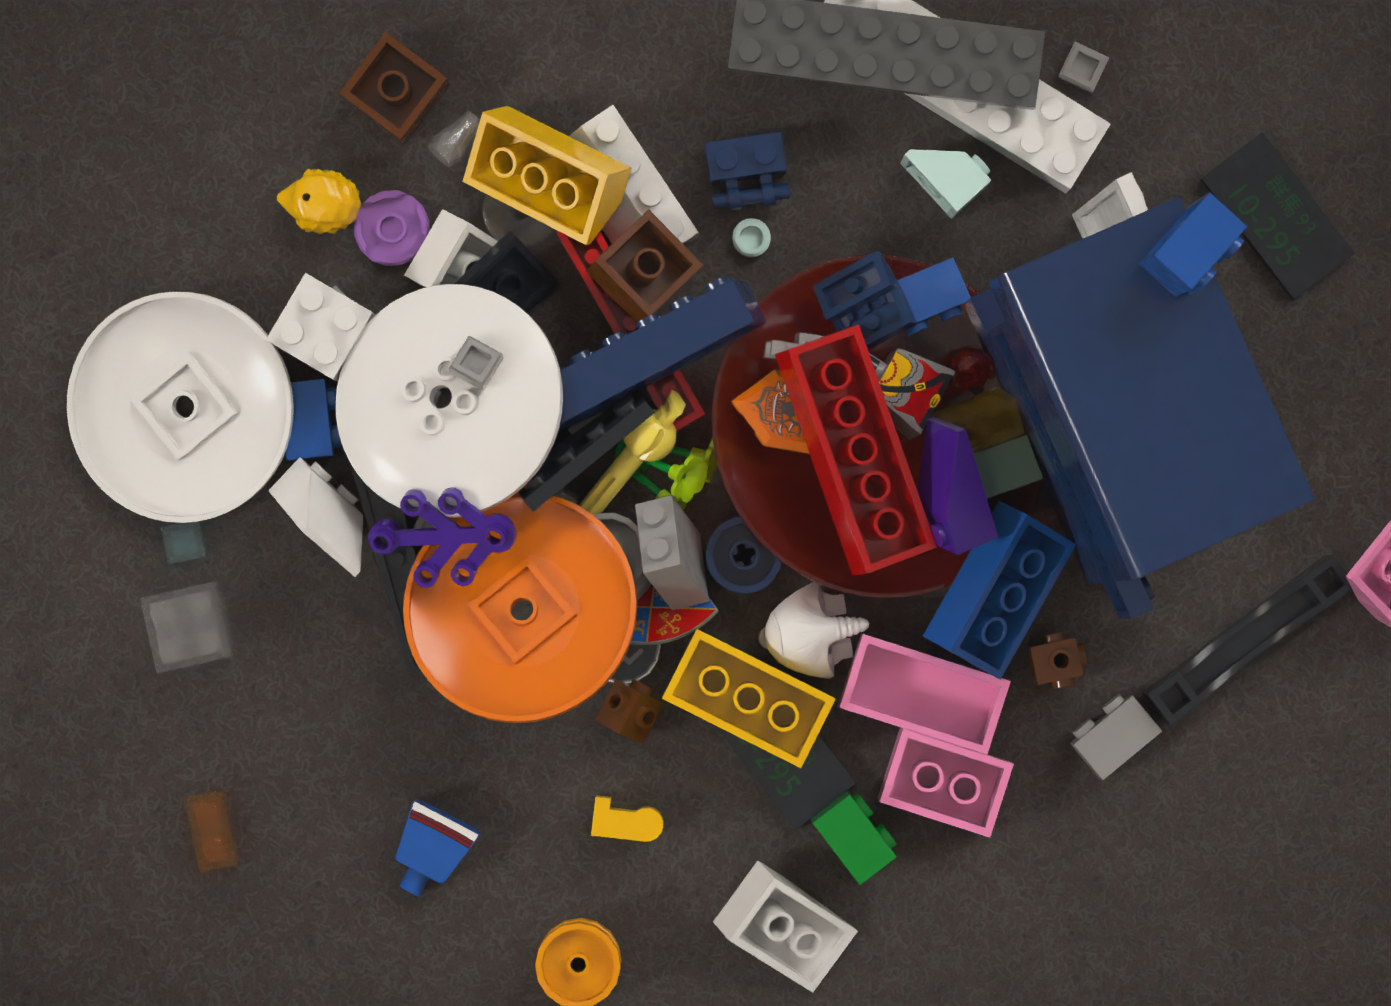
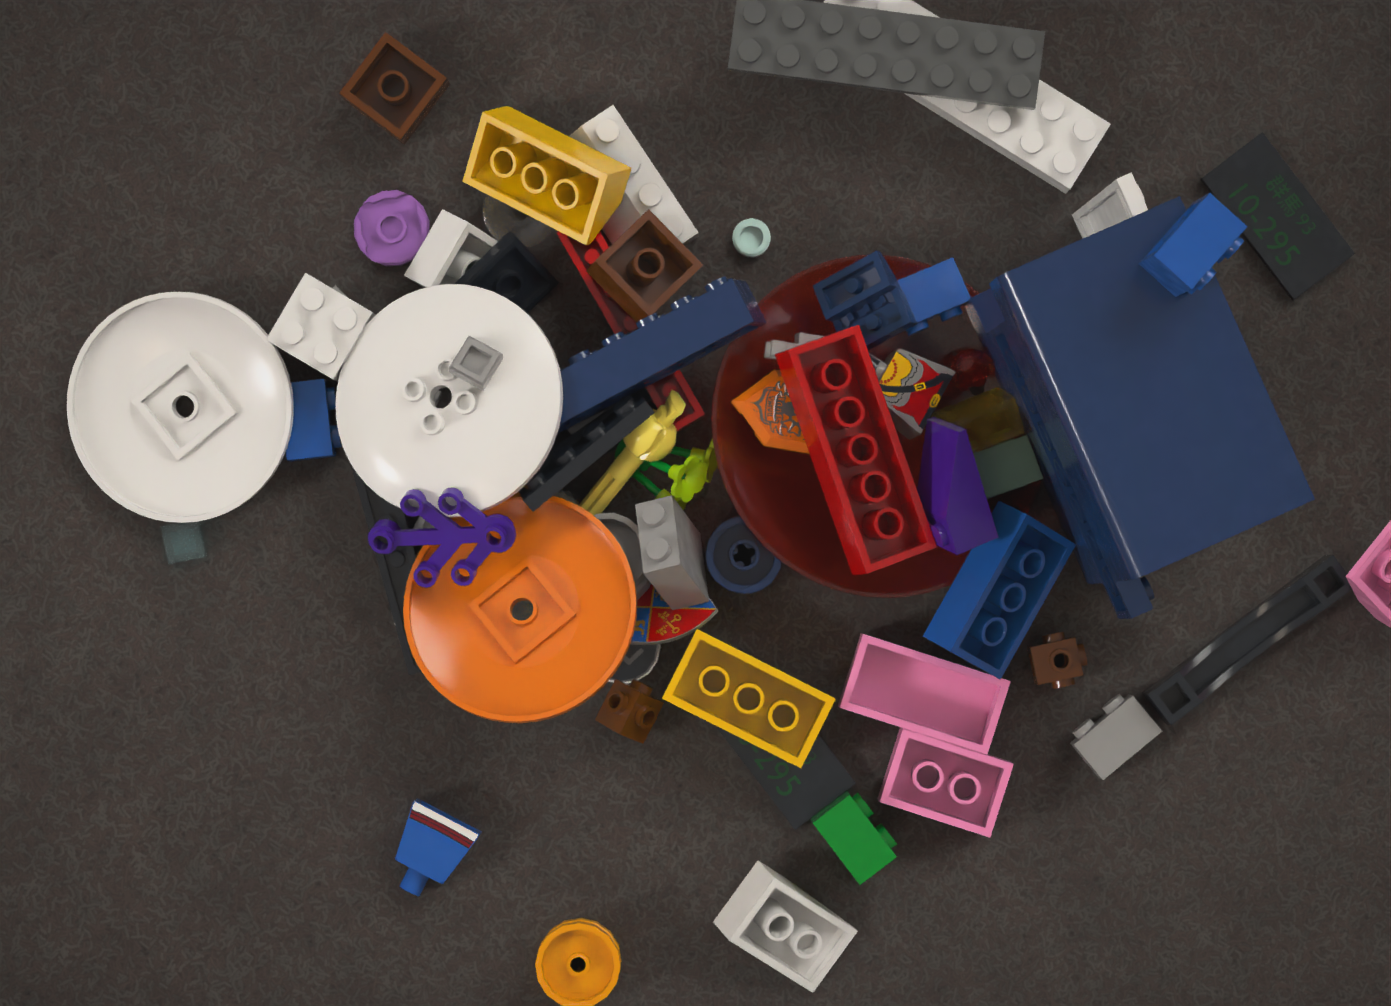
(188, 626): clear brick -> none
(211, 830): clear orange plate -> none
(321, 201): yellow animal -> none
(322, 512): white slope -> none
(454, 140): clear cone -> none
(637, 825): yellow leg -> none
(747, 160): dark blue brick -> none
(805, 635): white piece -> none
(948, 176): light aqua slope -> none
(1083, 67): light grey tile -> none

